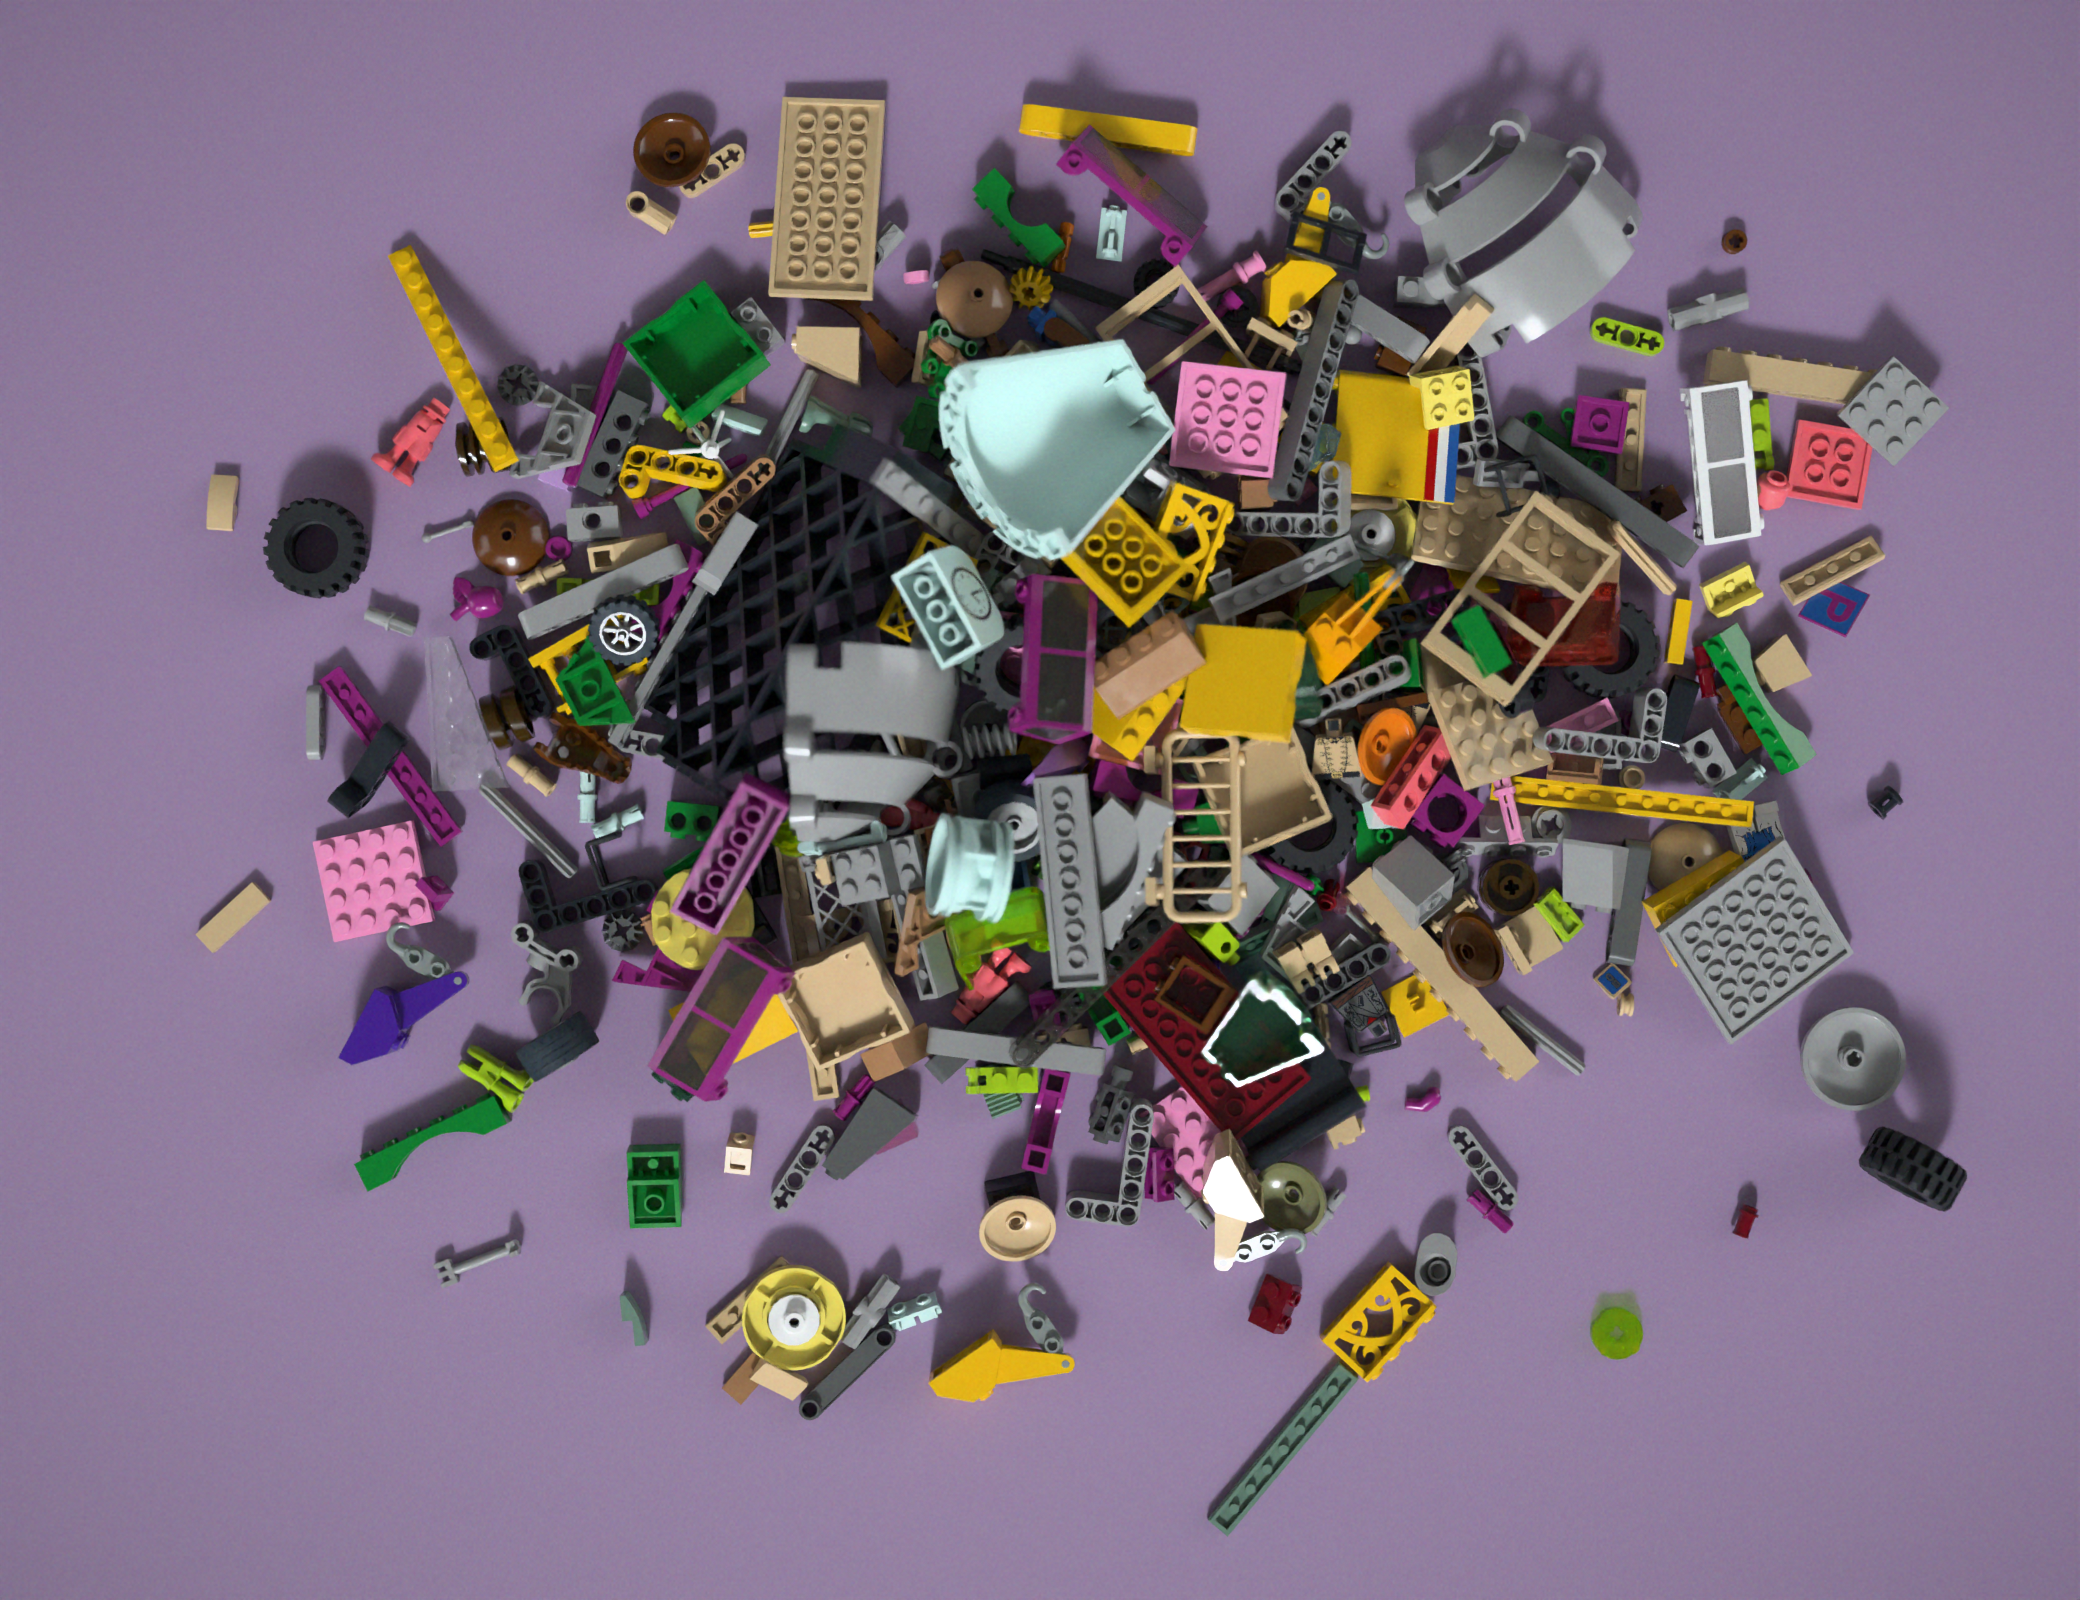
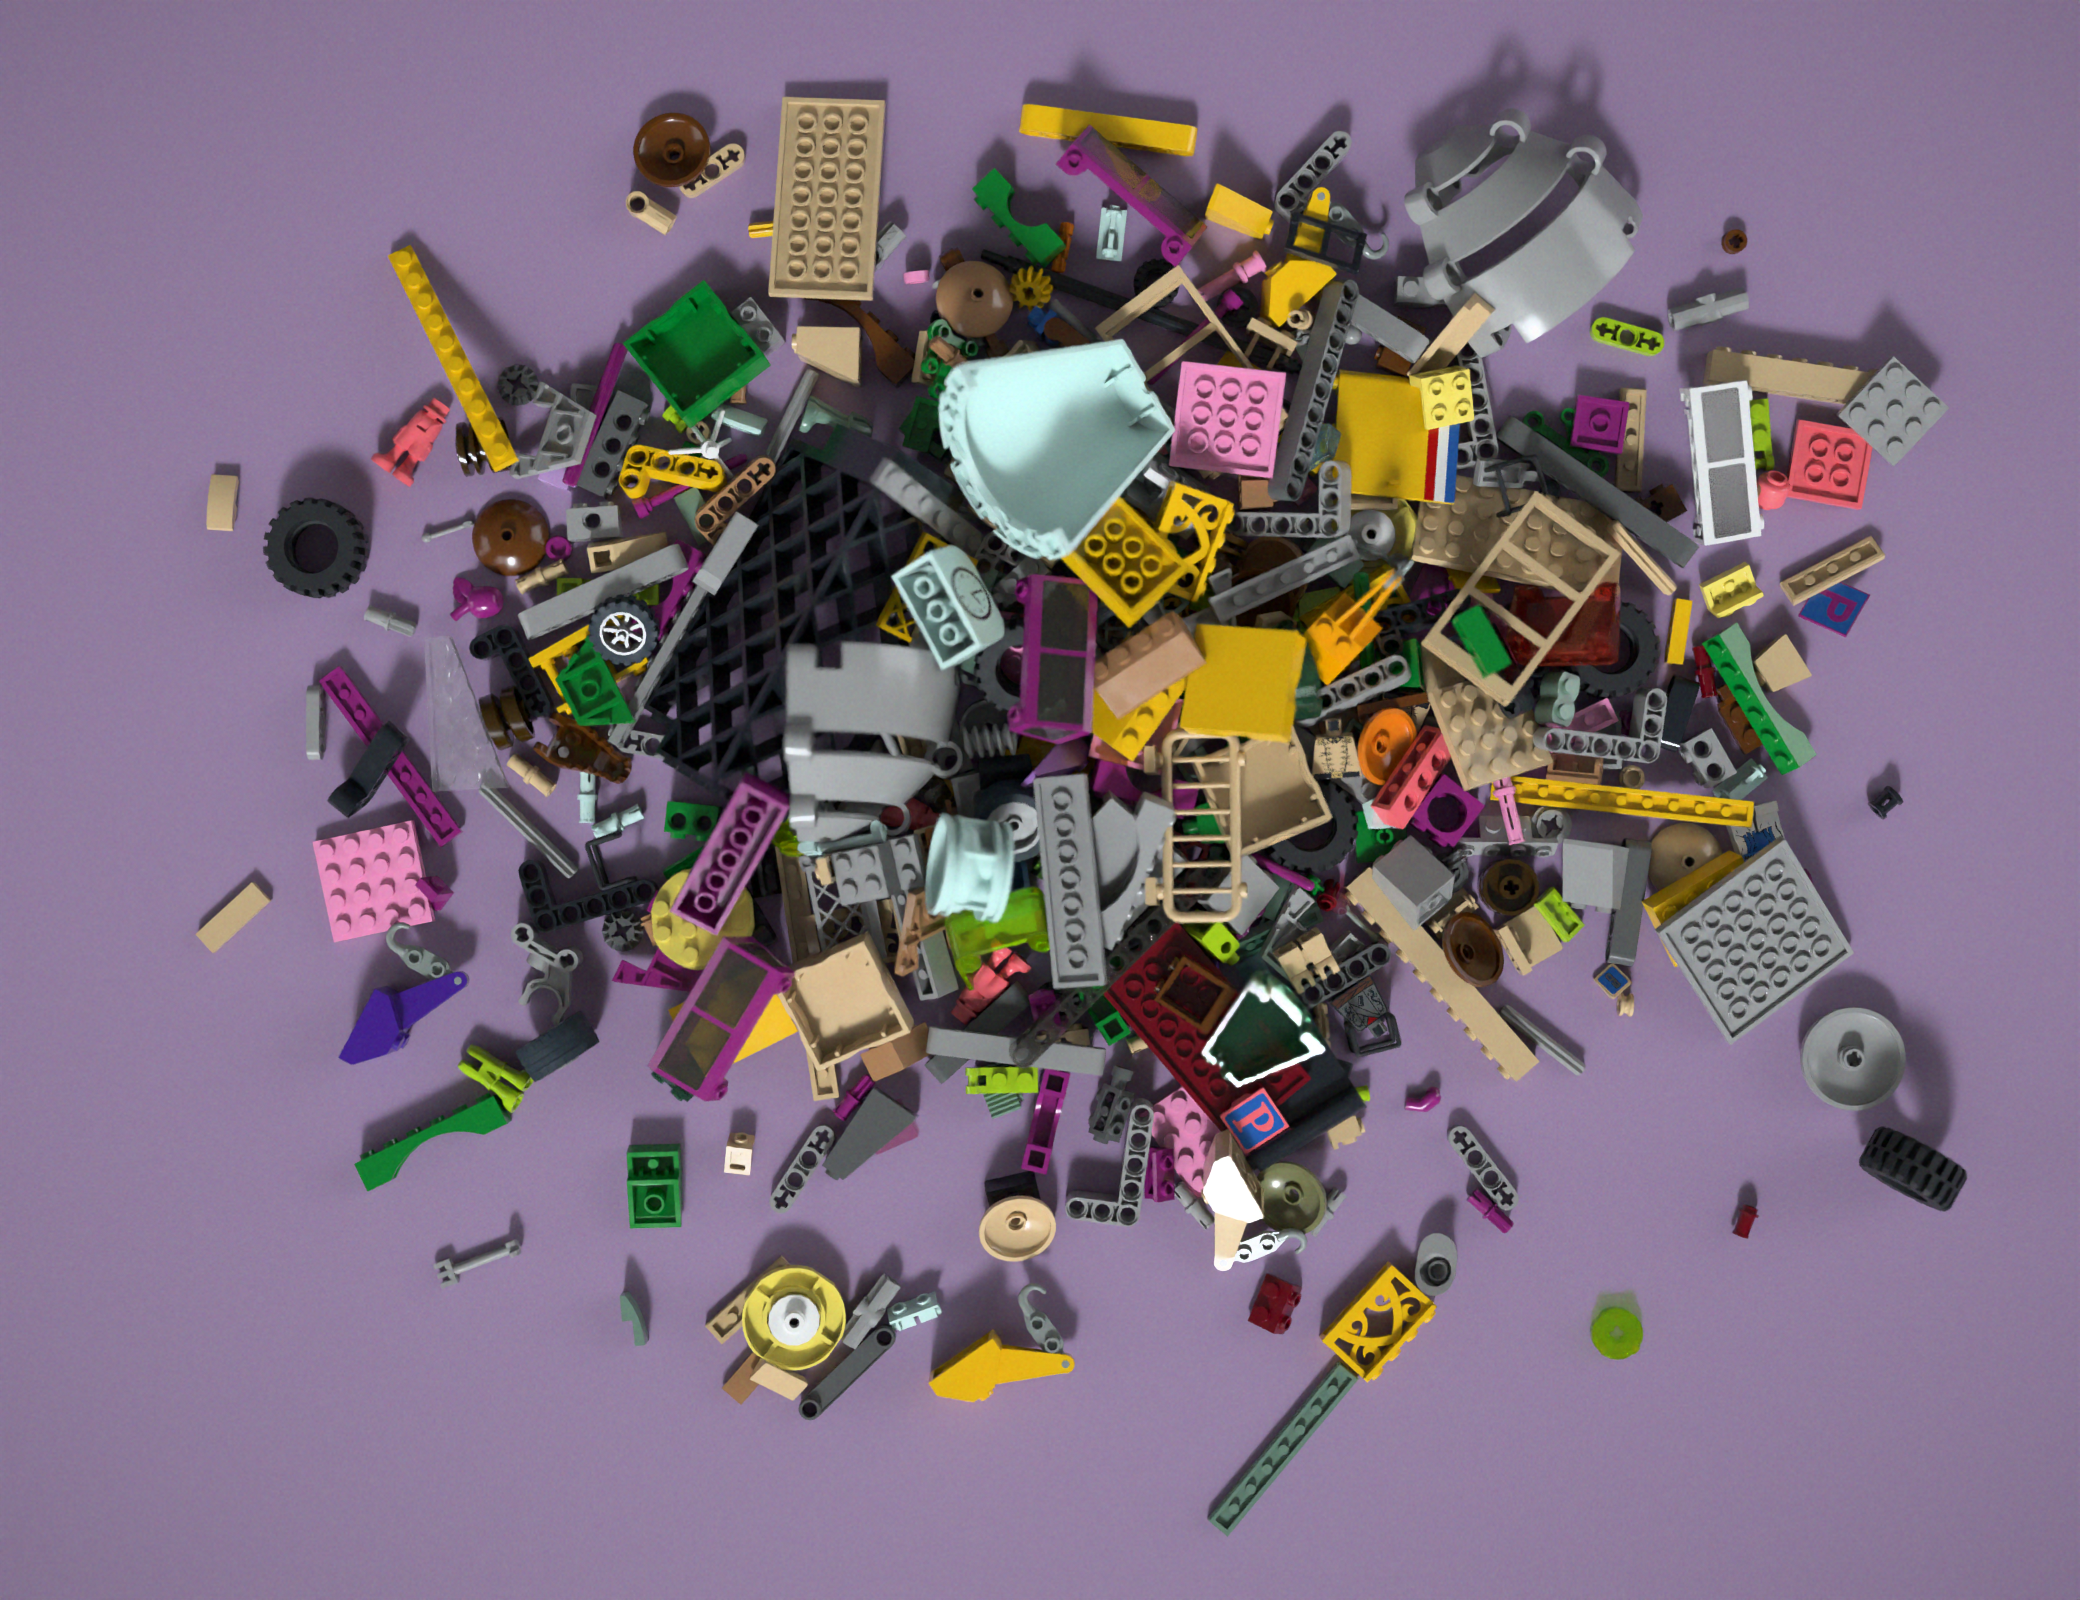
(1238, 213): none -> yellow slope
(1253, 1120): none -> piece
(1413, 1005): yellow piece -> none
(1557, 699): none -> sand green brick

